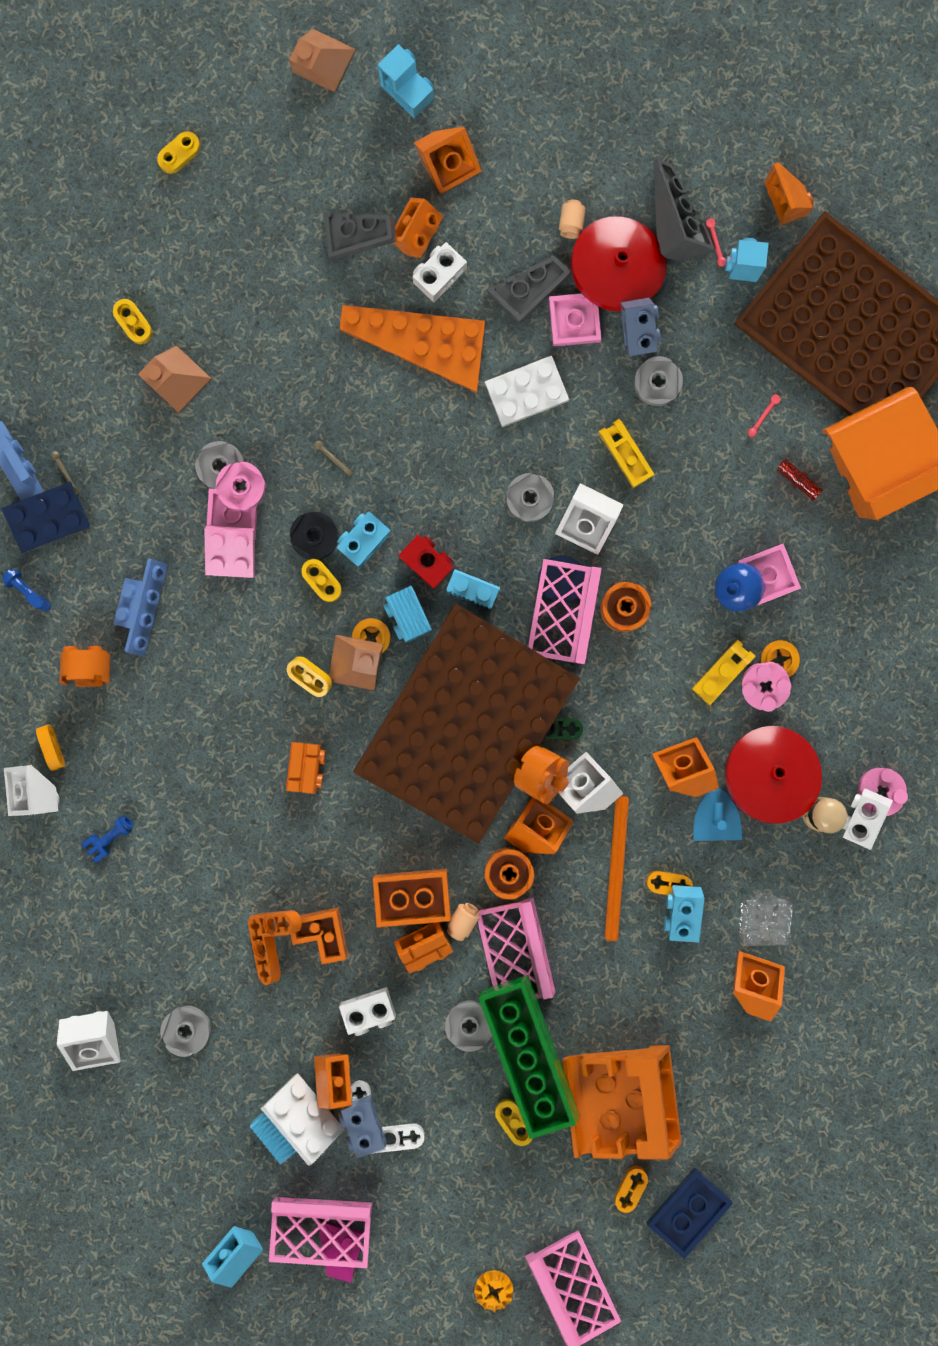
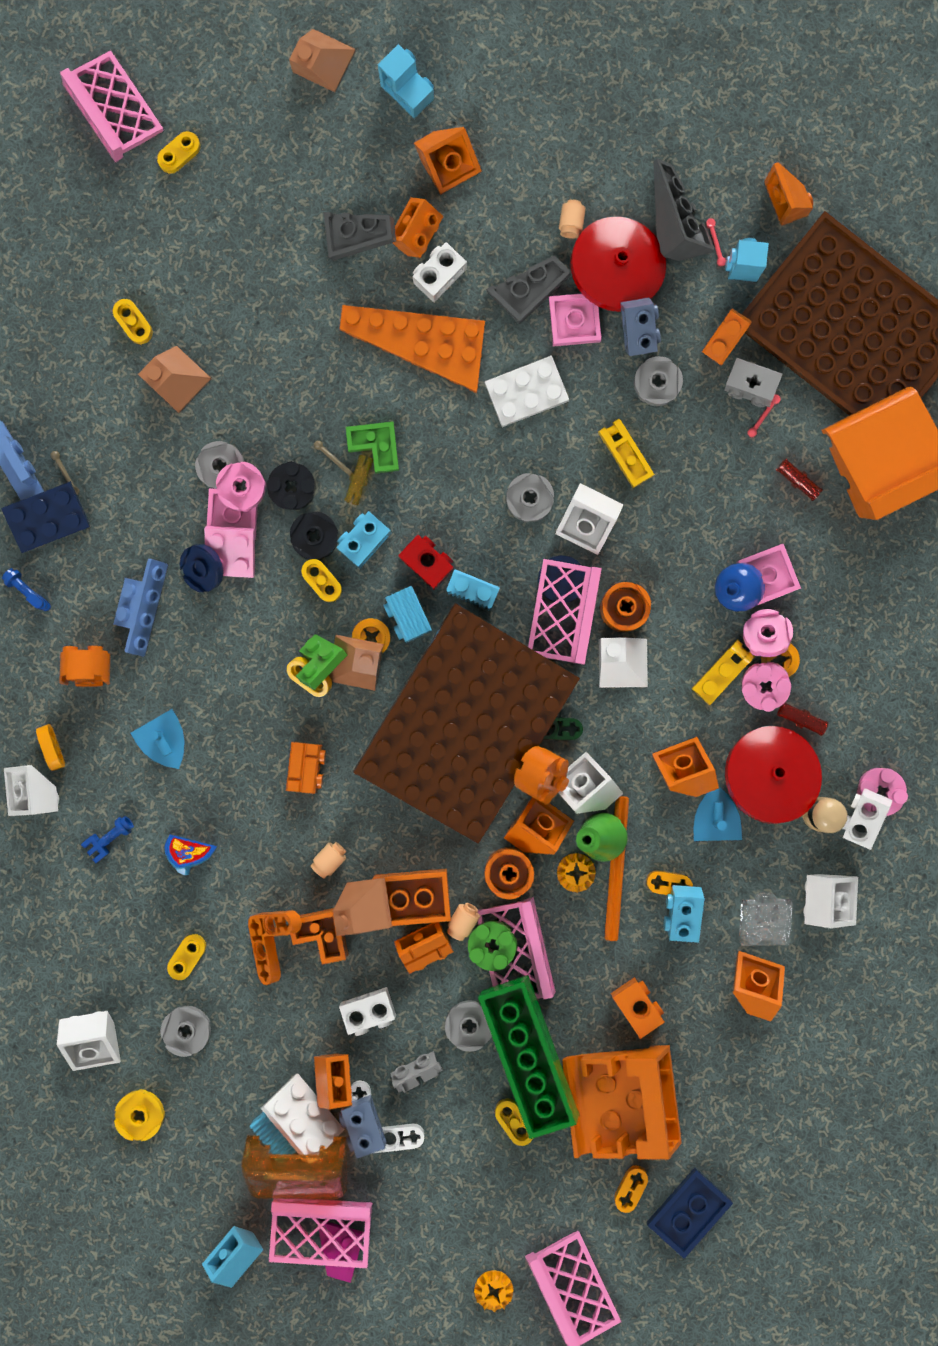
(92, 111): none -> bright pink fence
(153, 1114): none -> yellow plate
(162, 740): none -> dark azure shield
(186, 853): none -> shield
(186, 957): none -> yellow plate
(201, 568): none -> dark blue tile
(291, 472): none -> black plate
(295, 1175): none -> clear orange windscreen
(323, 660): none -> bright green plate
(328, 859): none -> light nougat brick
(358, 480): none -> clear yellow pin
(362, 908): none -> nougat slope
(379, 439): none -> bright green plate
(406, 1076): none -> light grey hinge
(480, 953): none -> bright green plate
(584, 864): none -> light orange gear
(602, 837): none -> bright green cone
(623, 662): none -> white slope
(642, 1021): none -> orange brick
(726, 336): none -> orange brick
(742, 375): none -> light grey brick
(761, 645): none -> bright pink plate
(803, 719): none -> clear red pin
(831, 900): none -> white slope

